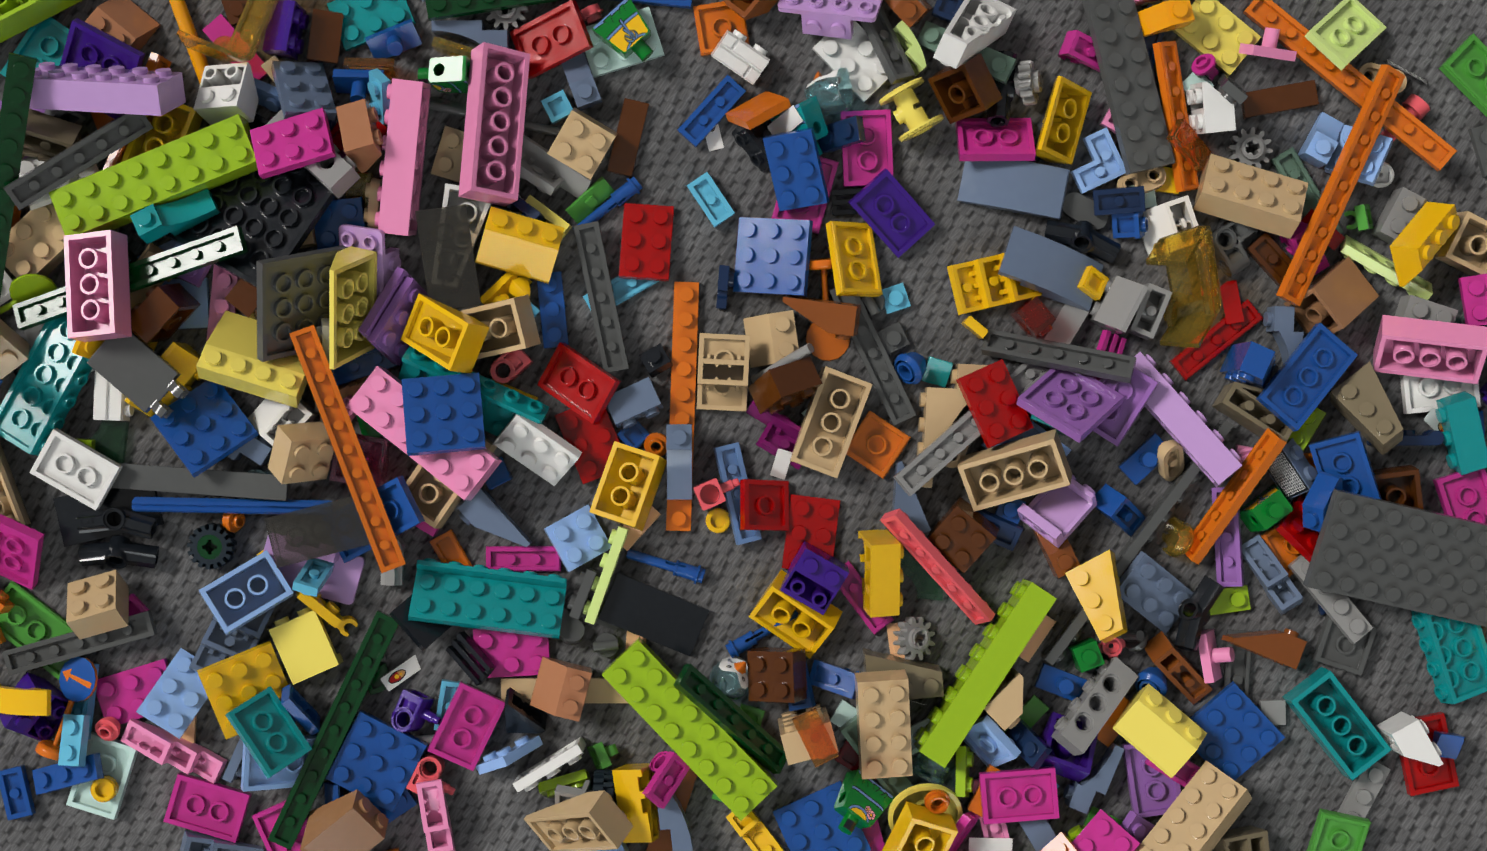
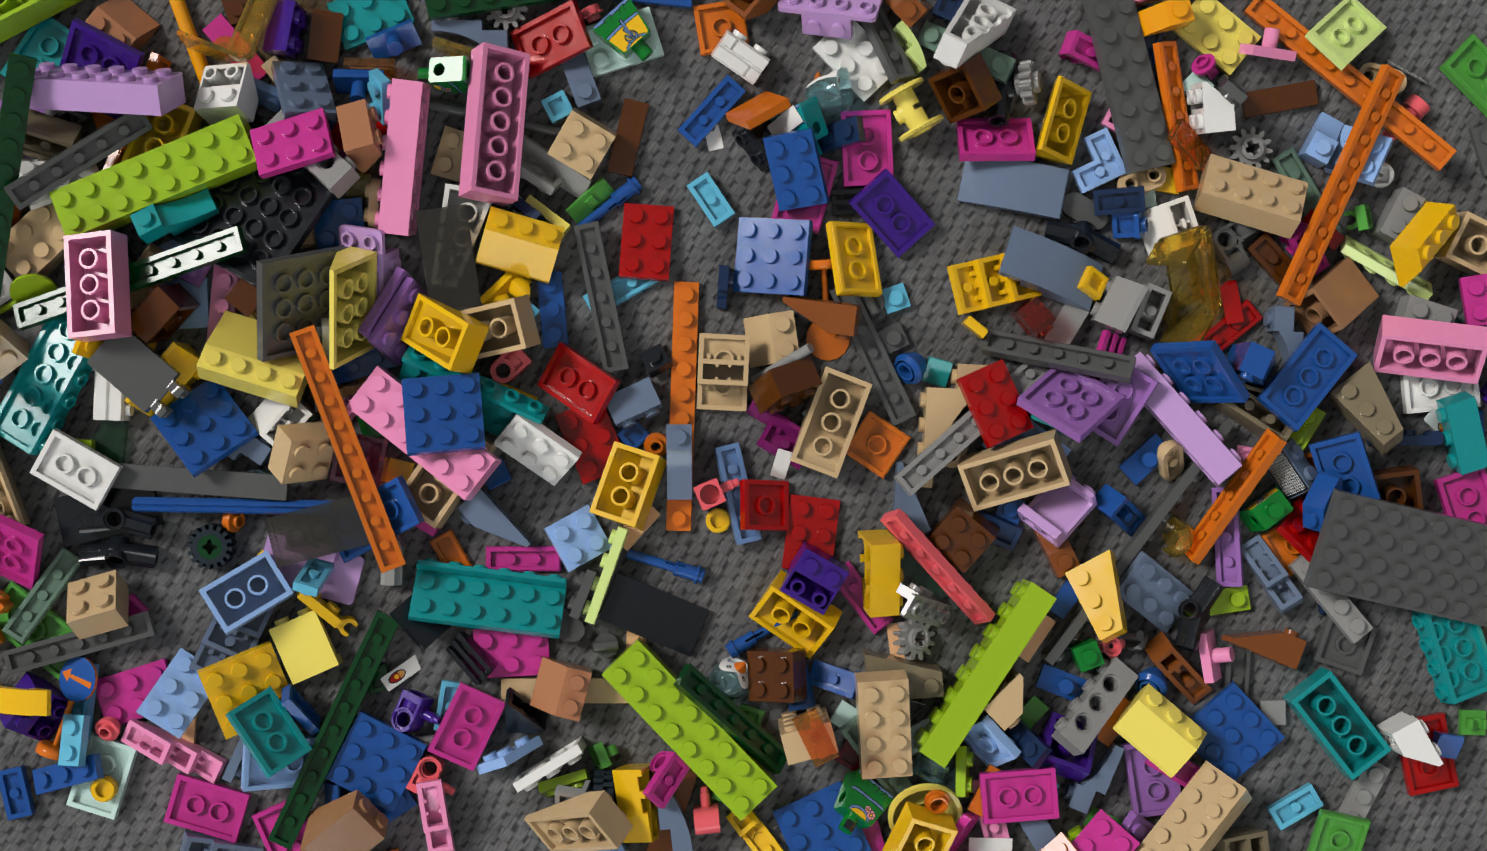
(43, 596): none -> sand green tile
(398, 468): none -> yellow tile
(706, 814): none -> coral piece
(922, 605): none -> light grey bracket
(1065, 600): none -> blue piece
(1200, 371): none -> blue plate
(1294, 806): none -> medium azure plate
(1472, 722): none -> bright green tile

